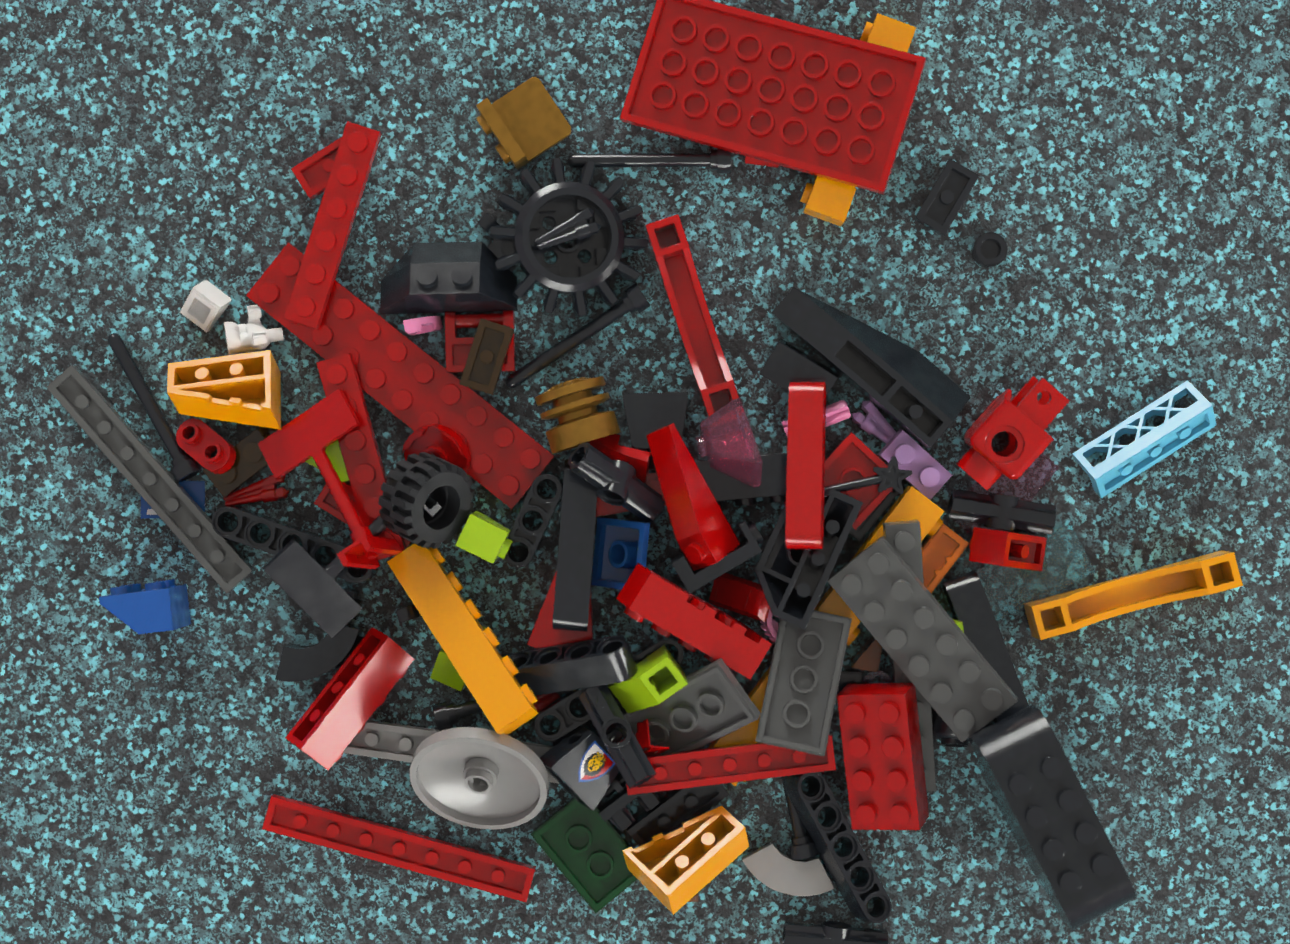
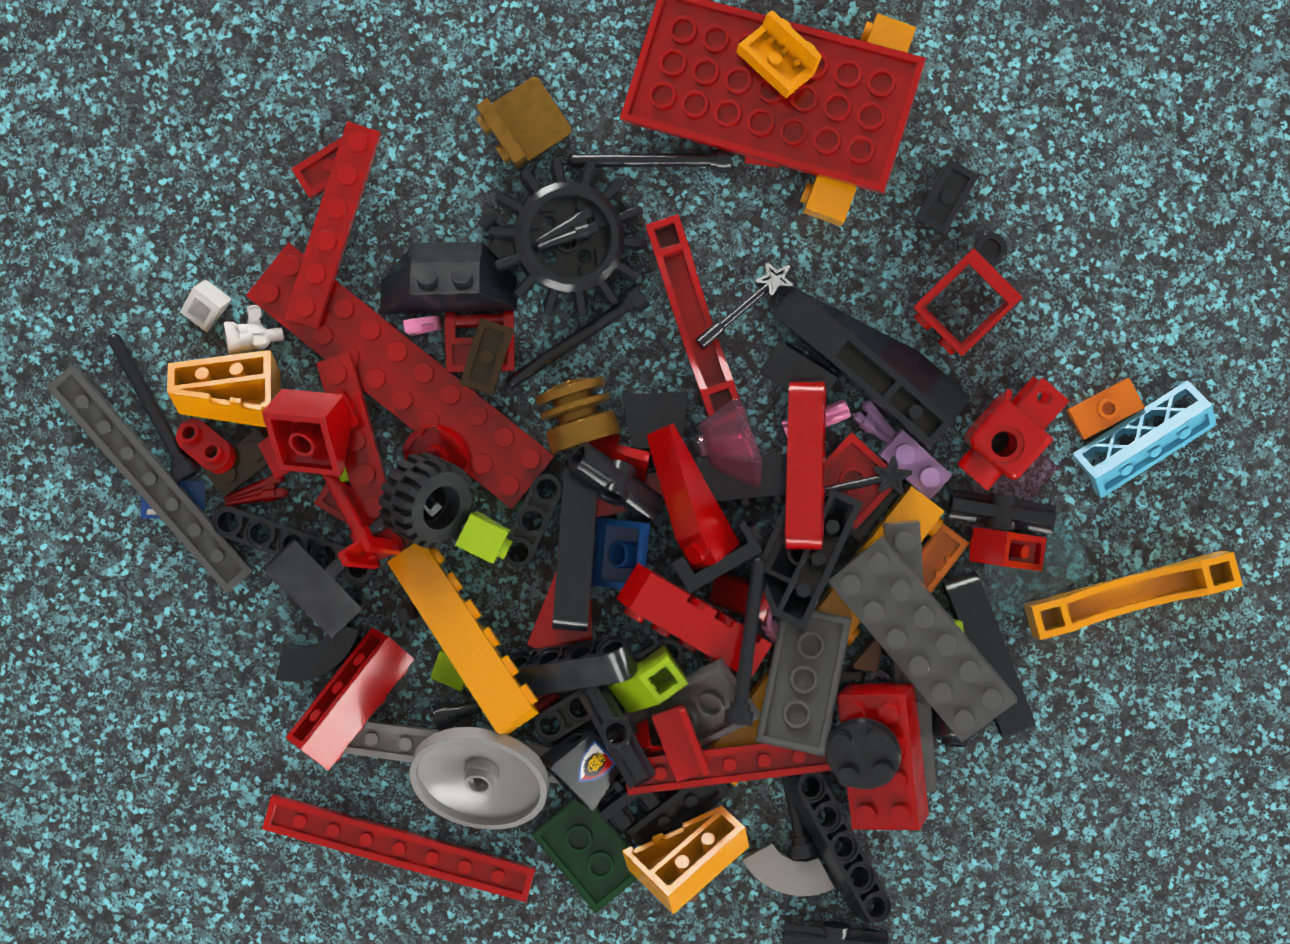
(150, 610): blue slope -> none
(308, 431): none -> red slope
(680, 742): none -> red panel
(739, 710): none -> black piece
(772, 283): none -> black piece
(780, 54): none -> light orange bracket
(863, 753): none -> black piece
(992, 278): none -> red window
(1051, 817): black brick -> none
(1105, 408): none -> orange plate

